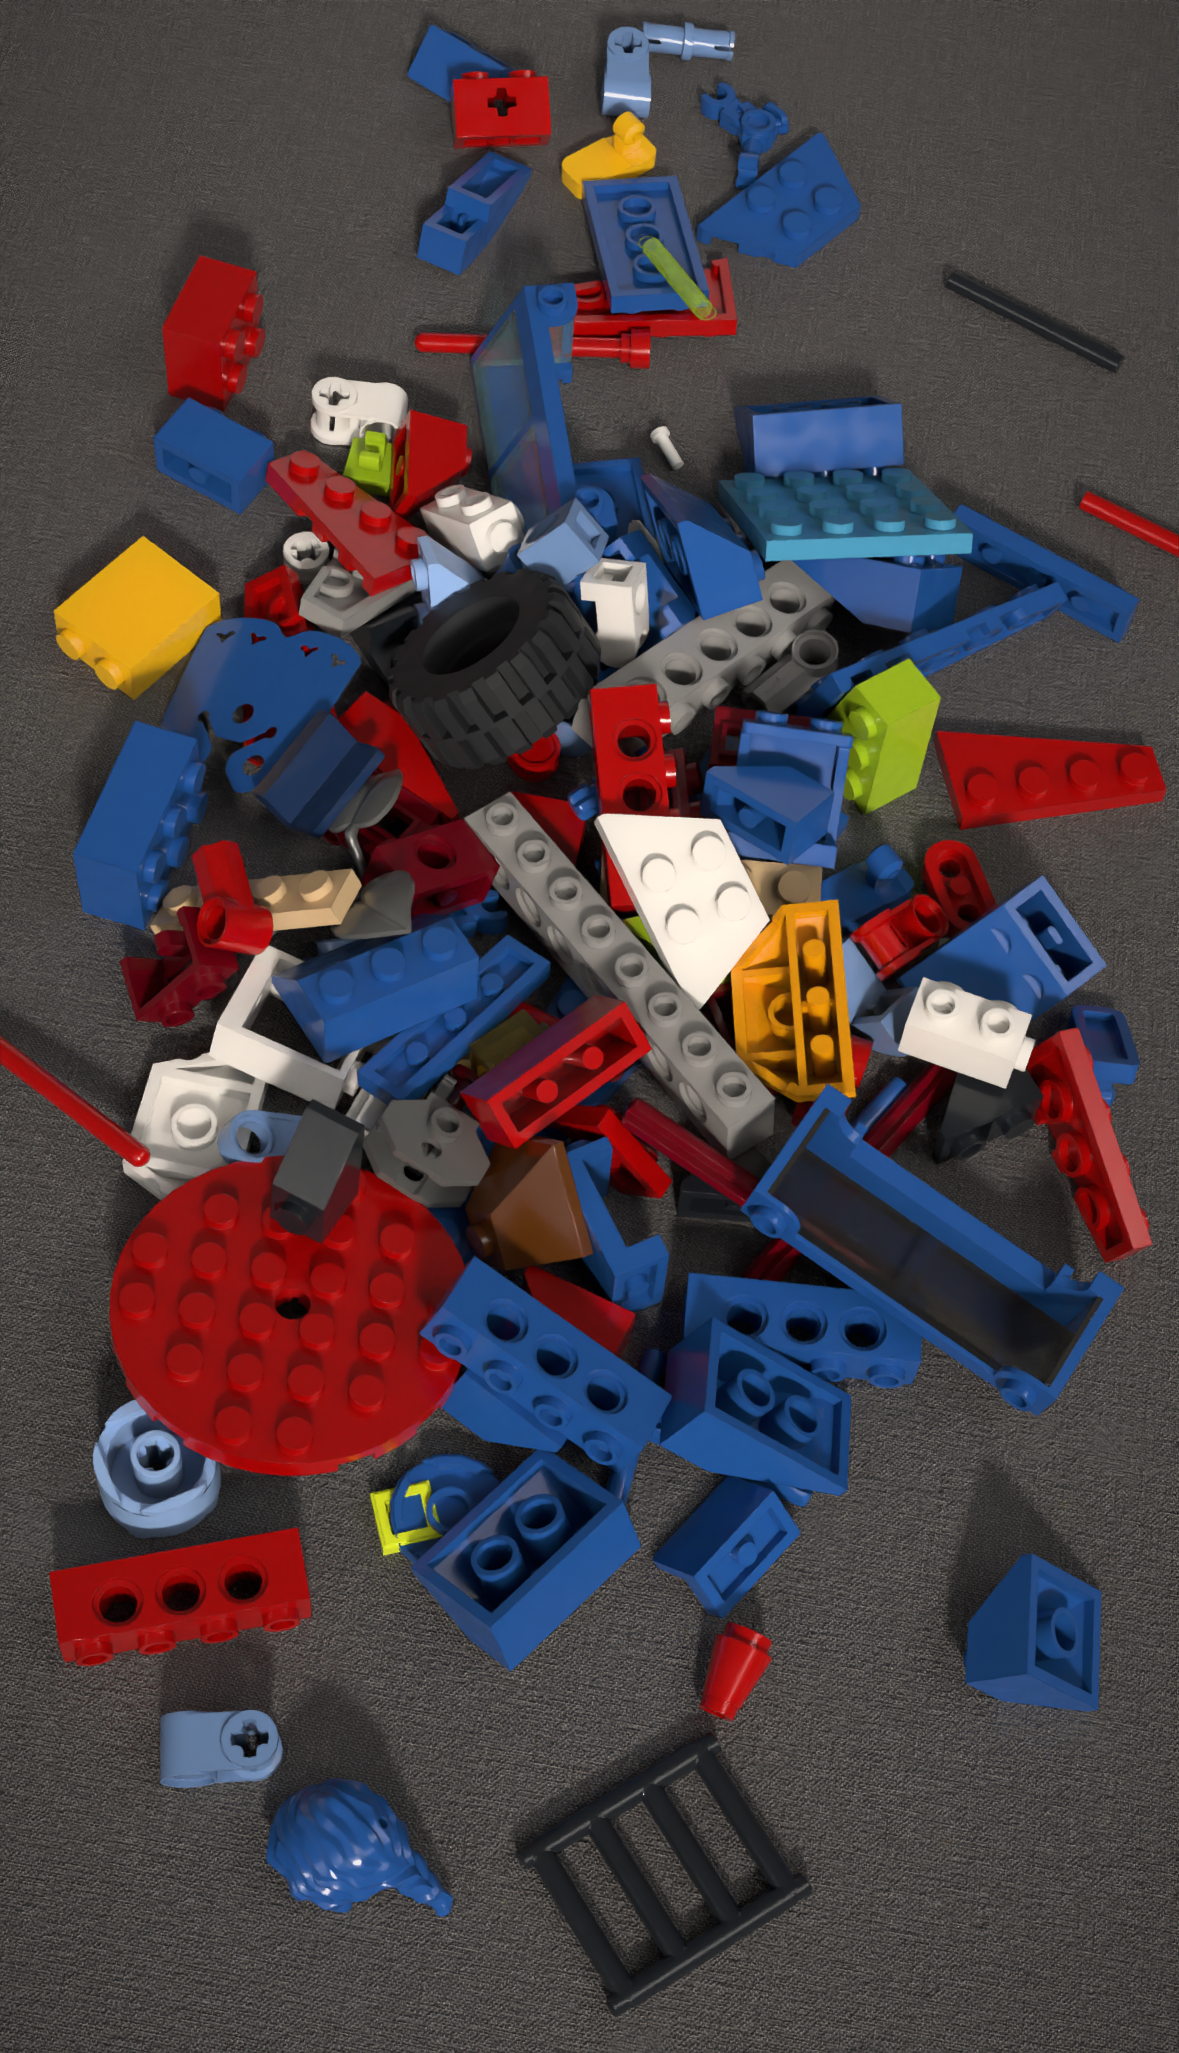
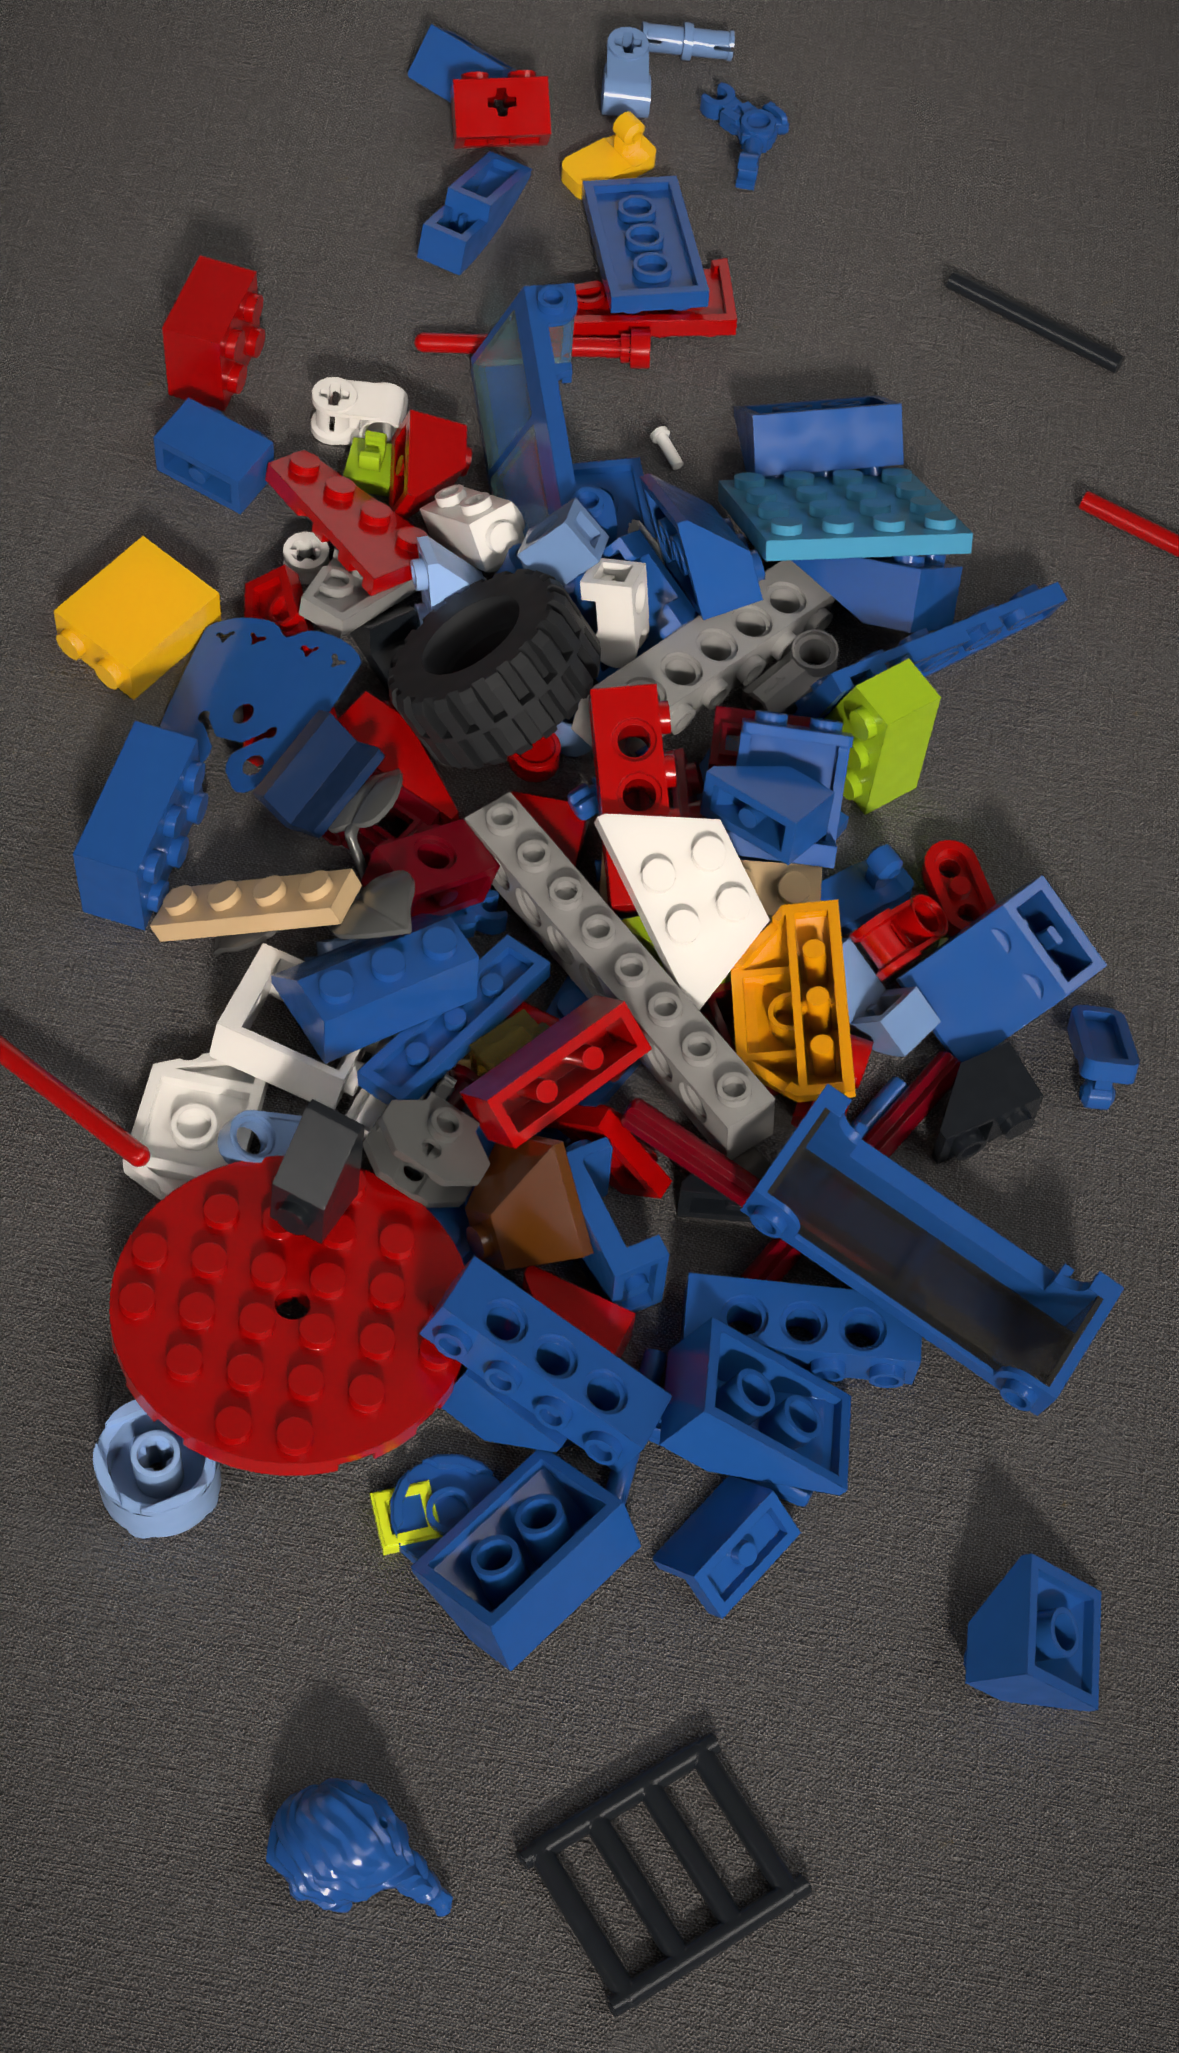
(149, 1580): red brick -> none
(174, 985): dark red window -> none
(208, 1746): medium blue piece -> none
(229, 914): red piece -> none
(677, 266): lime piece -> none
(734, 1668): red cone -> none
(788, 208): blue wing -> none
(967, 1033): white brick -> none
(1024, 563): blue plate -> none
(1038, 778): red wing -> none
(1088, 1145): red wing -> none

